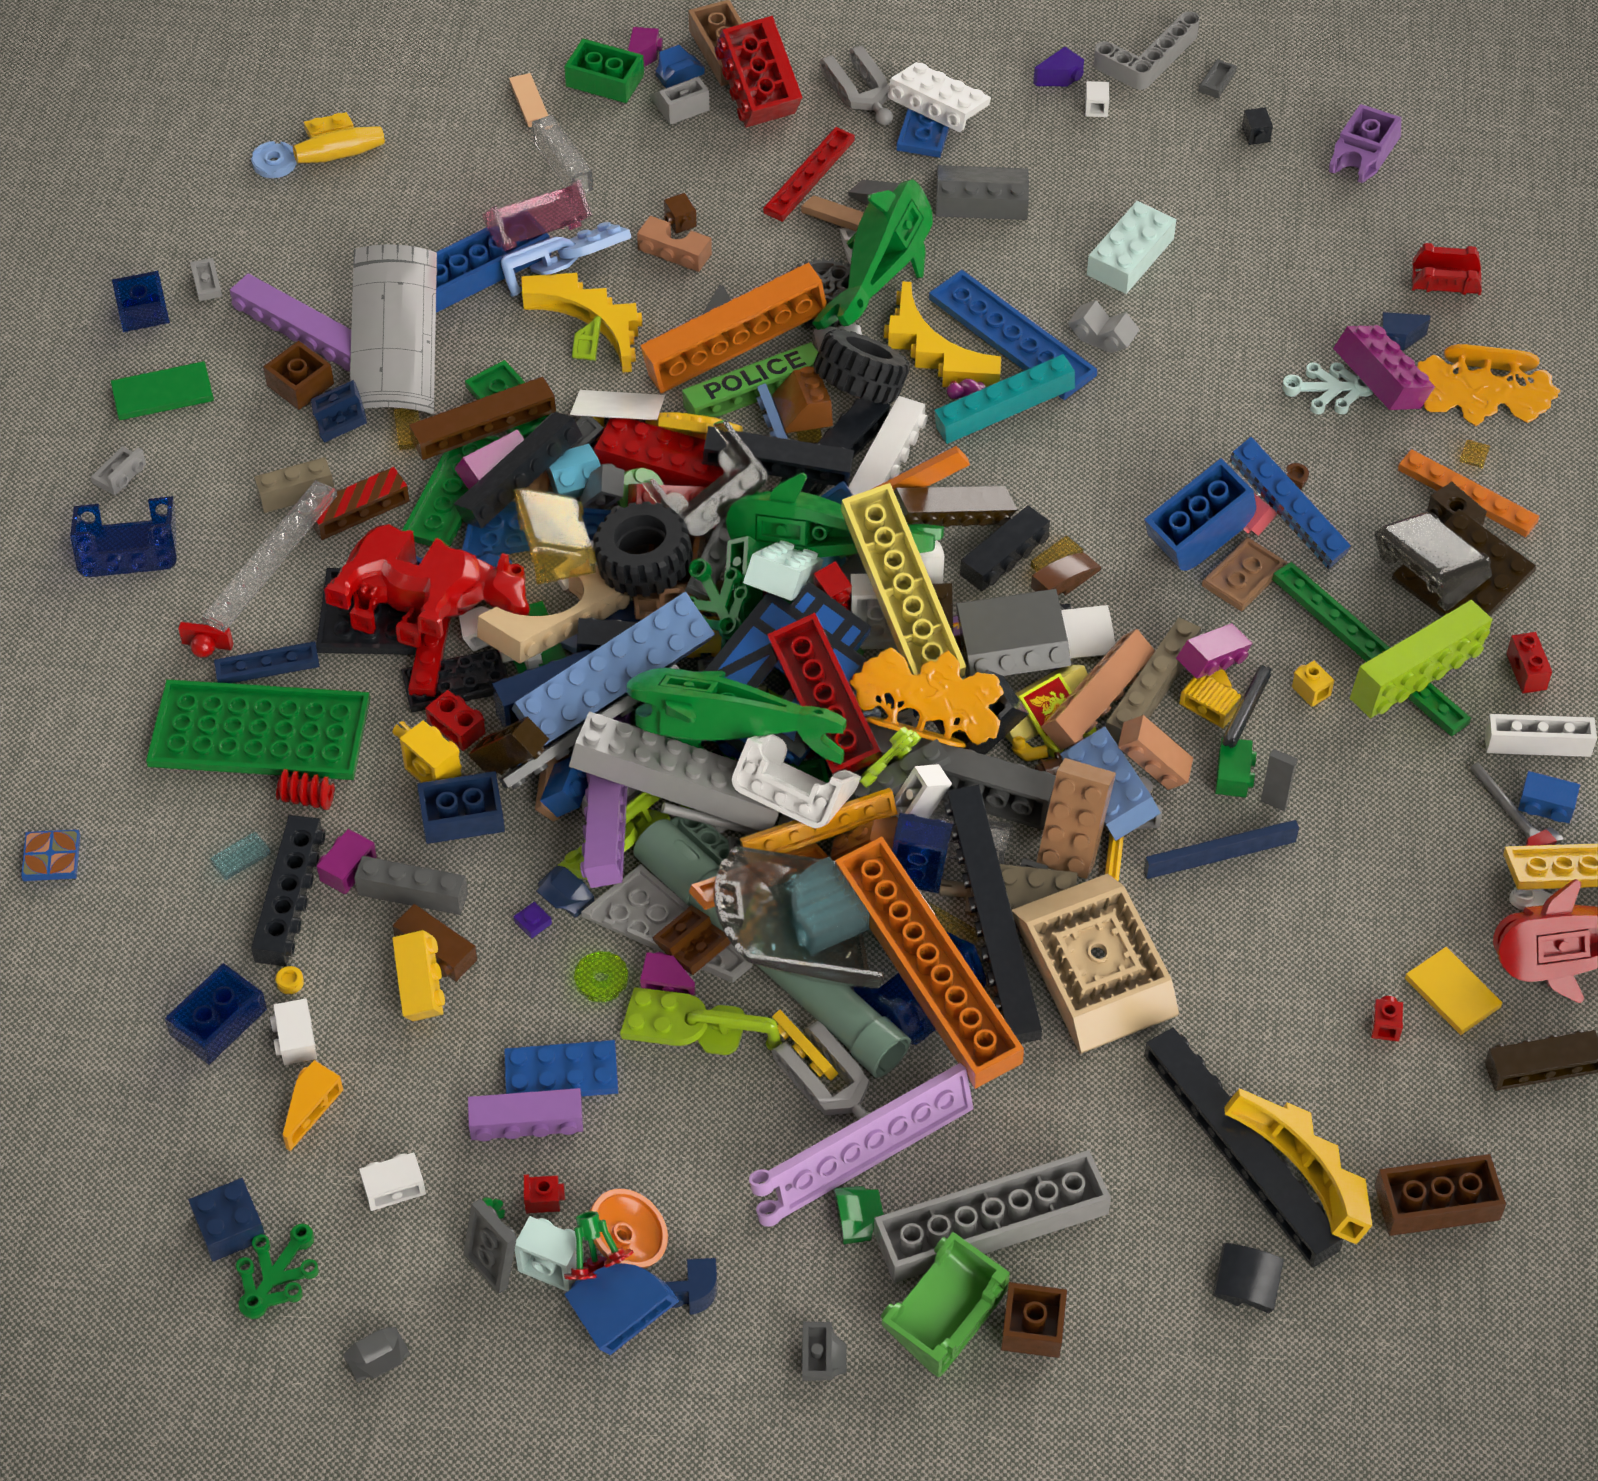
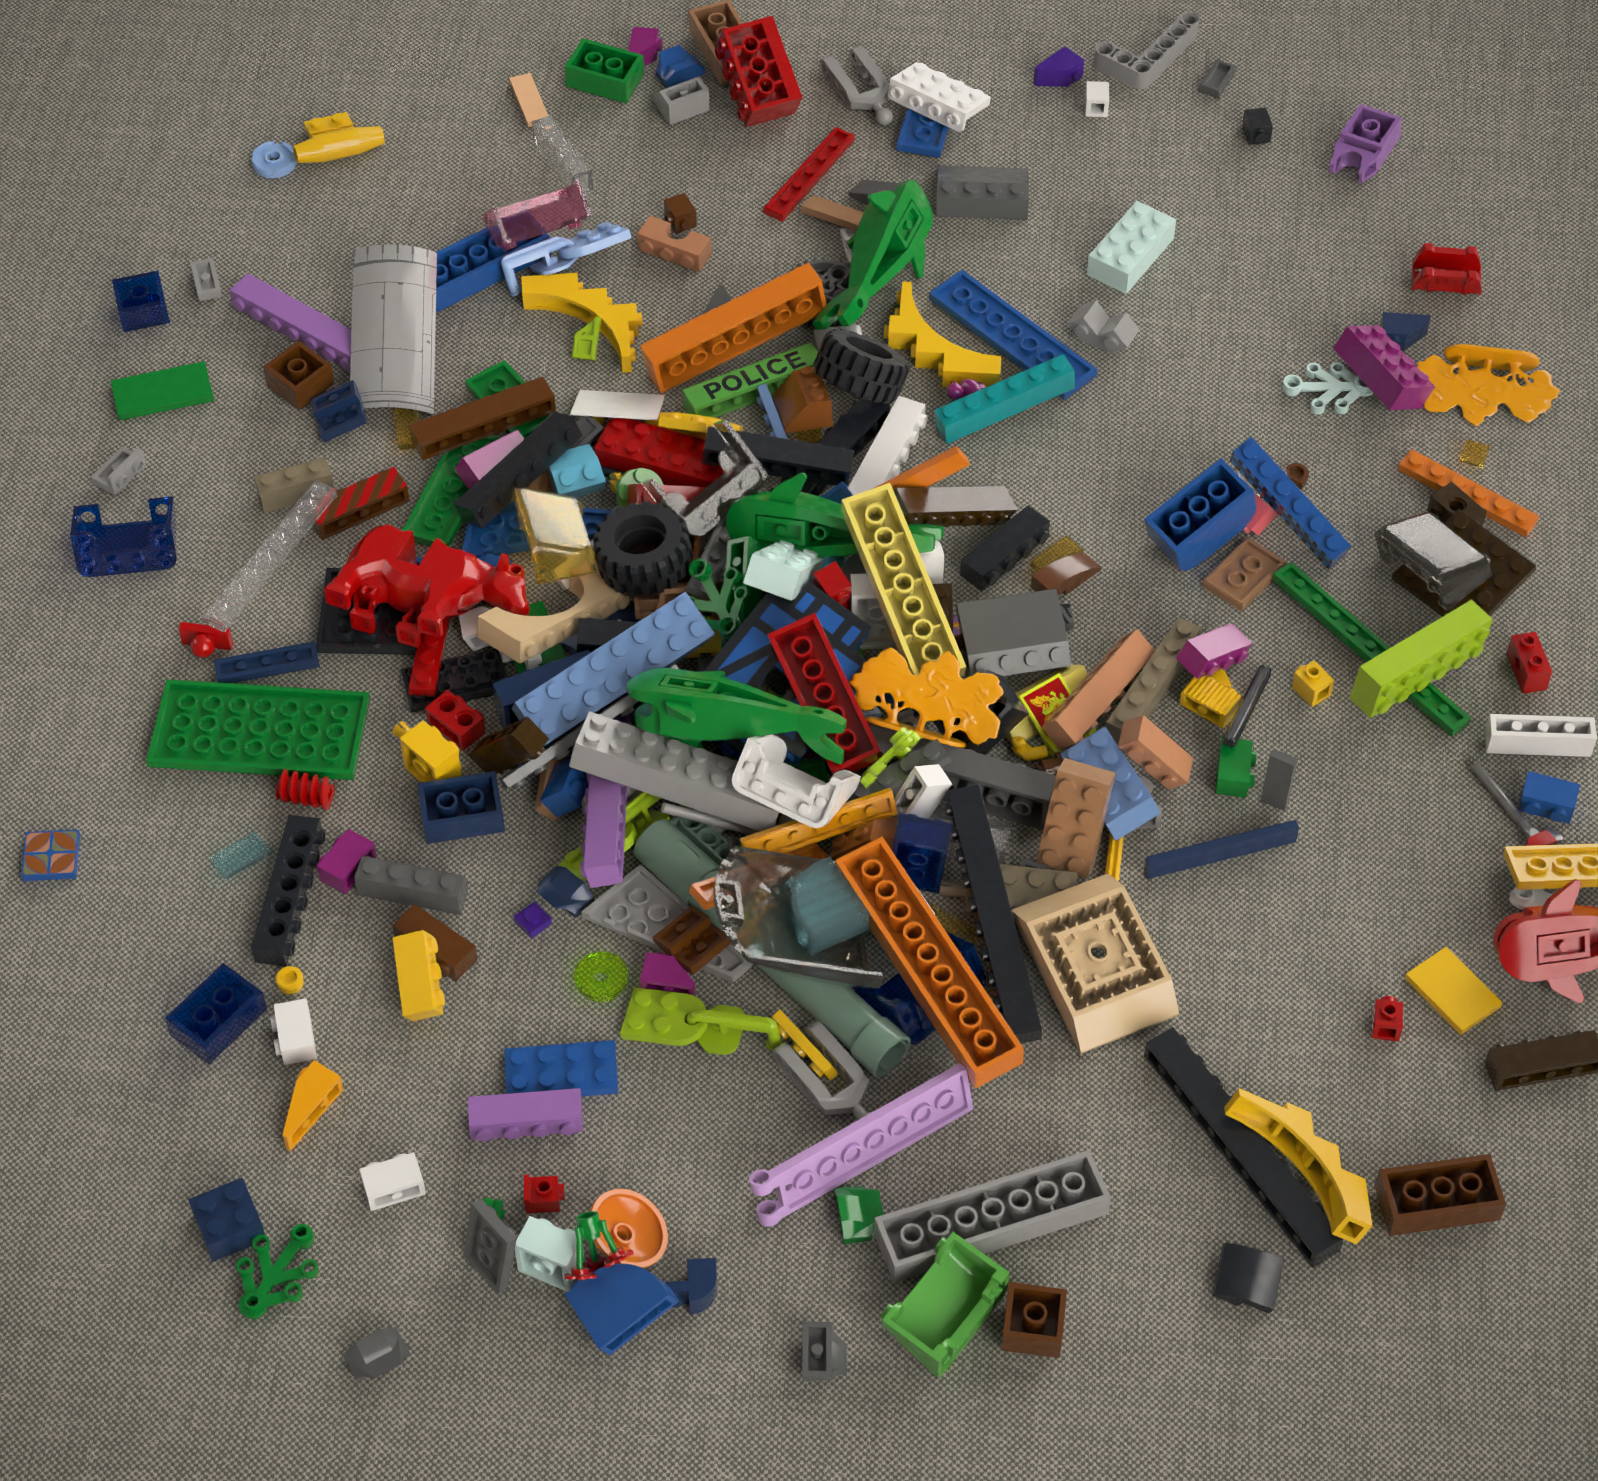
(603, 487): dark grey slope -> none
(1088, 631): white slope -> none

